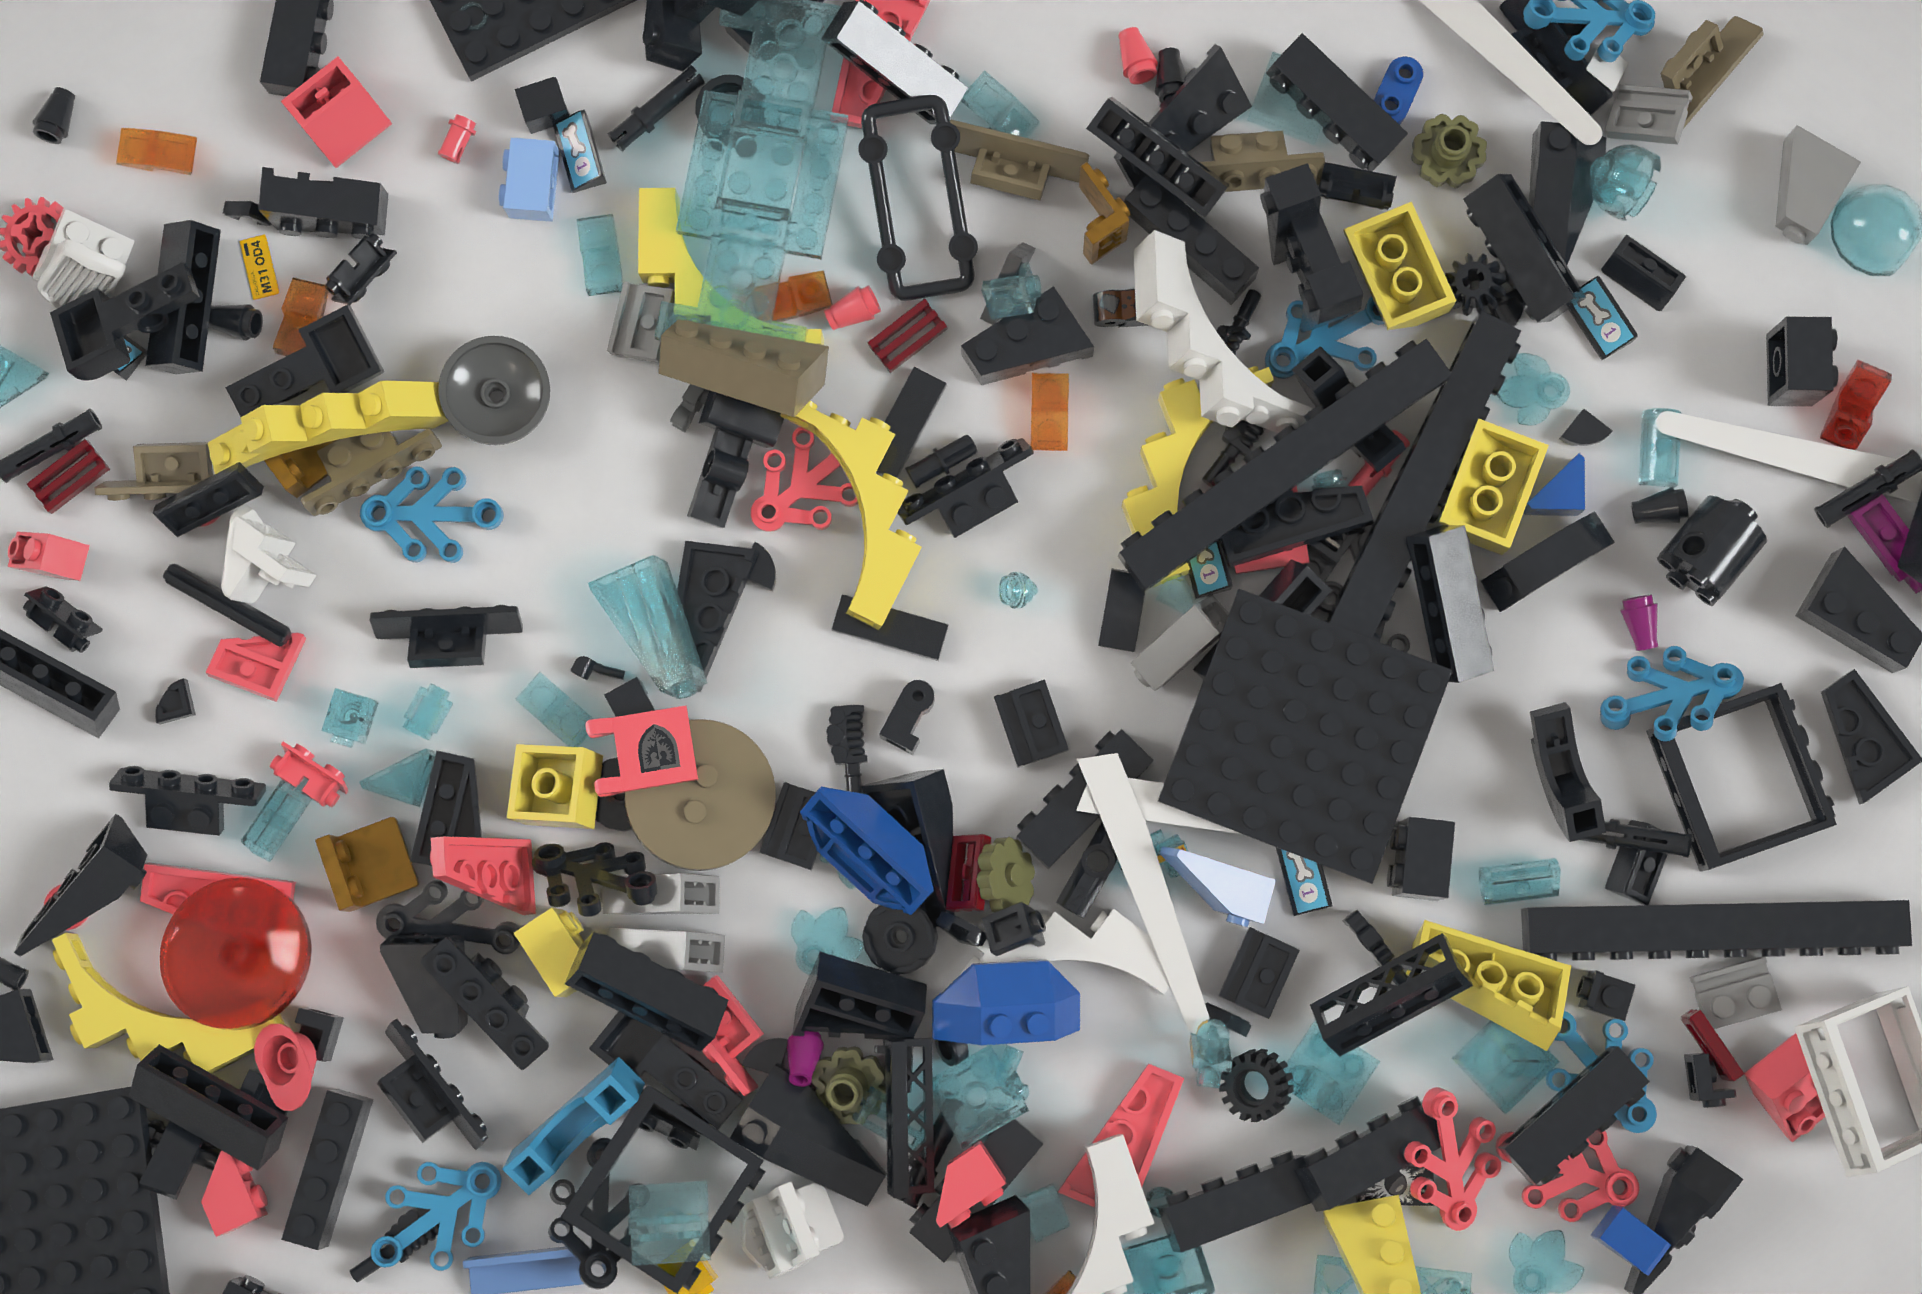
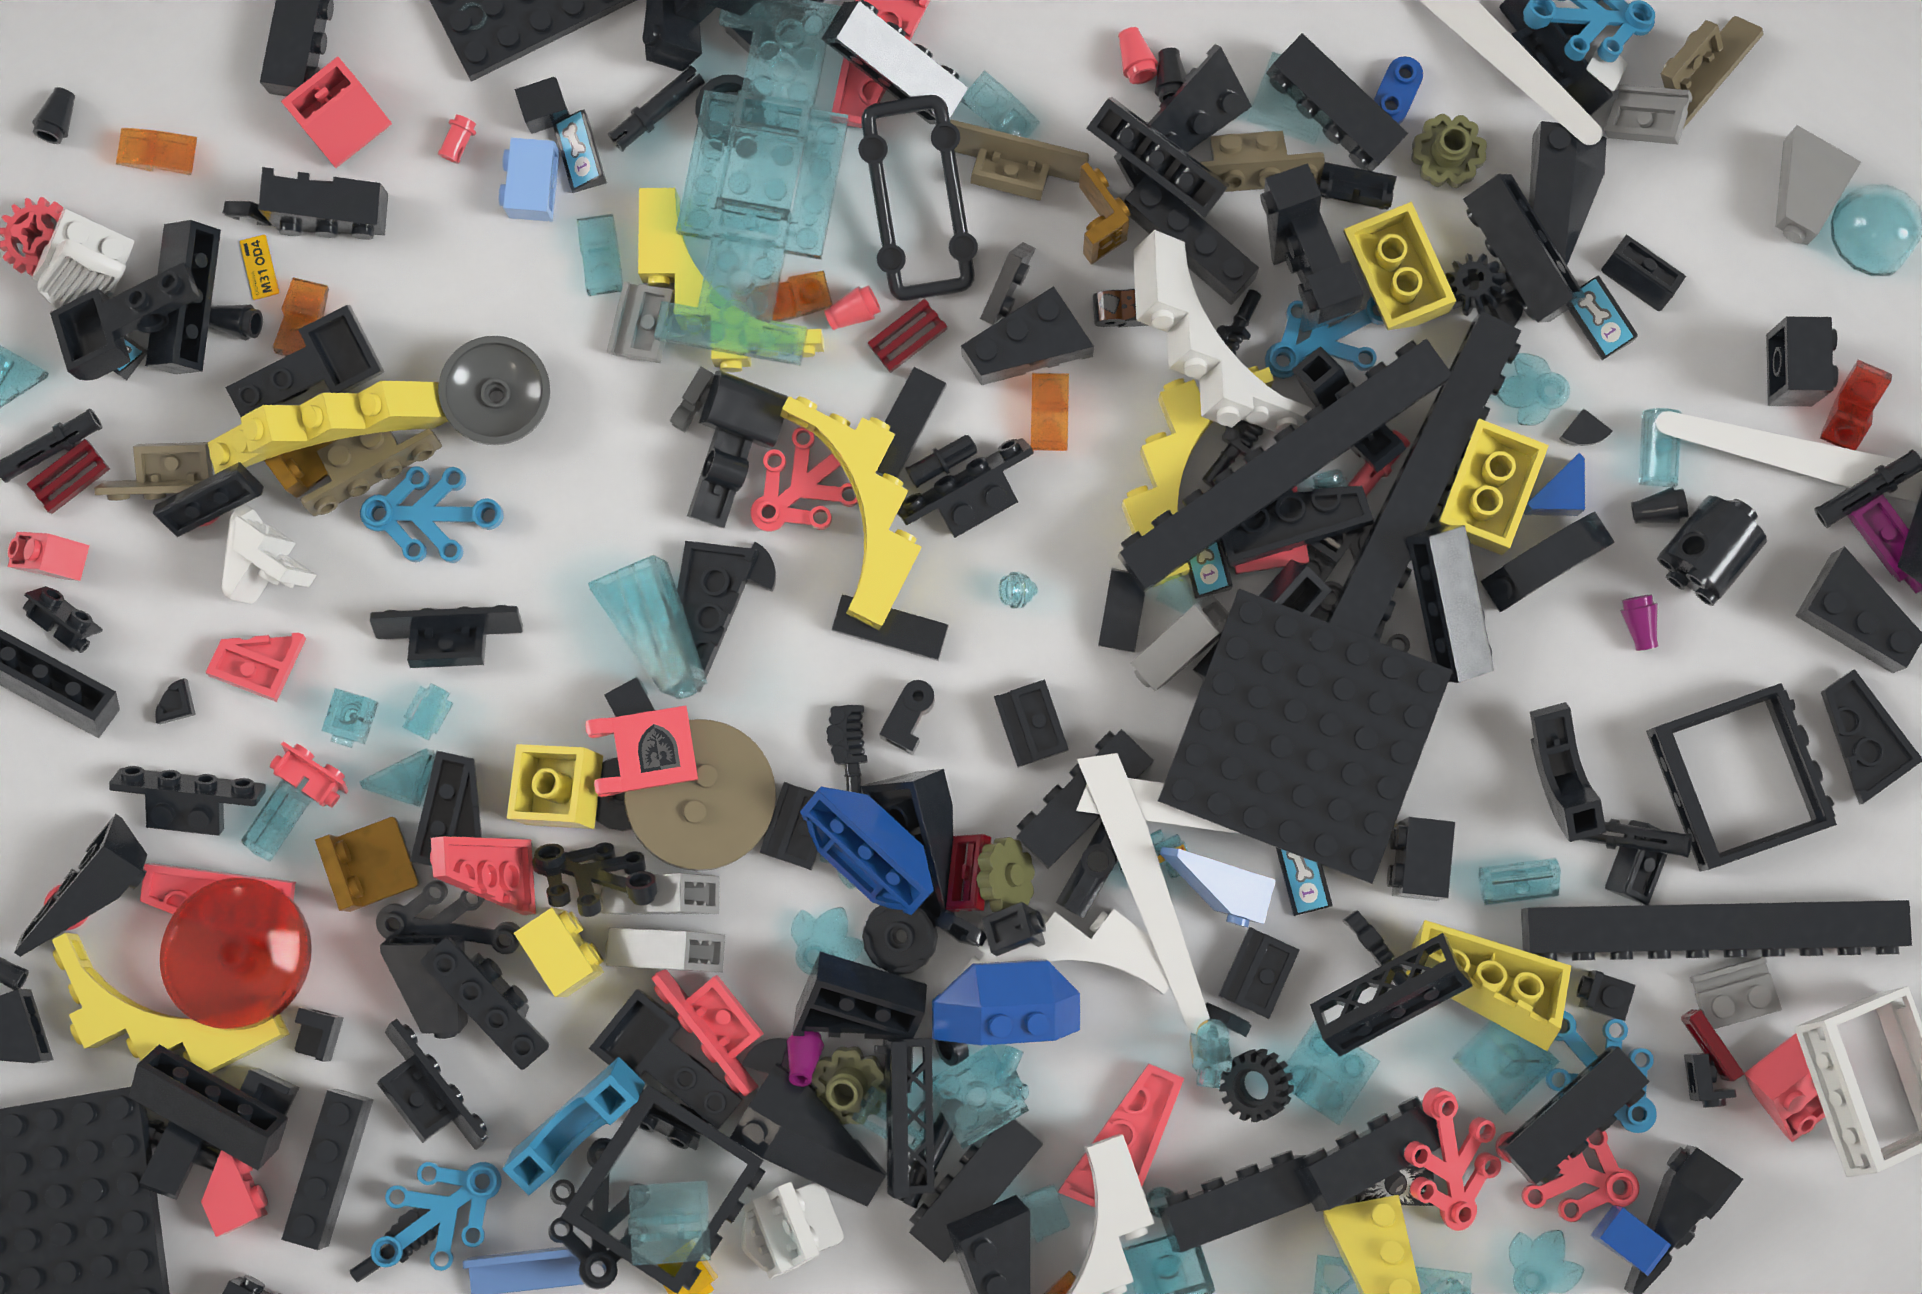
(235, 610): black axle -> none
(286, 1064): coral piece -> none
(350, 283): black hinge -> none
(555, 710): clear light blue slope -> none
(584, 666): black hand -> none
(647, 991): black brick -> none
(744, 365): dark tan wedge -> none
(968, 1180): coral slope -> none
(1012, 294): clear light blue bracket -> none
(1623, 180): clear light blue cylinder -> none
(1674, 691): dark azure plant -> none

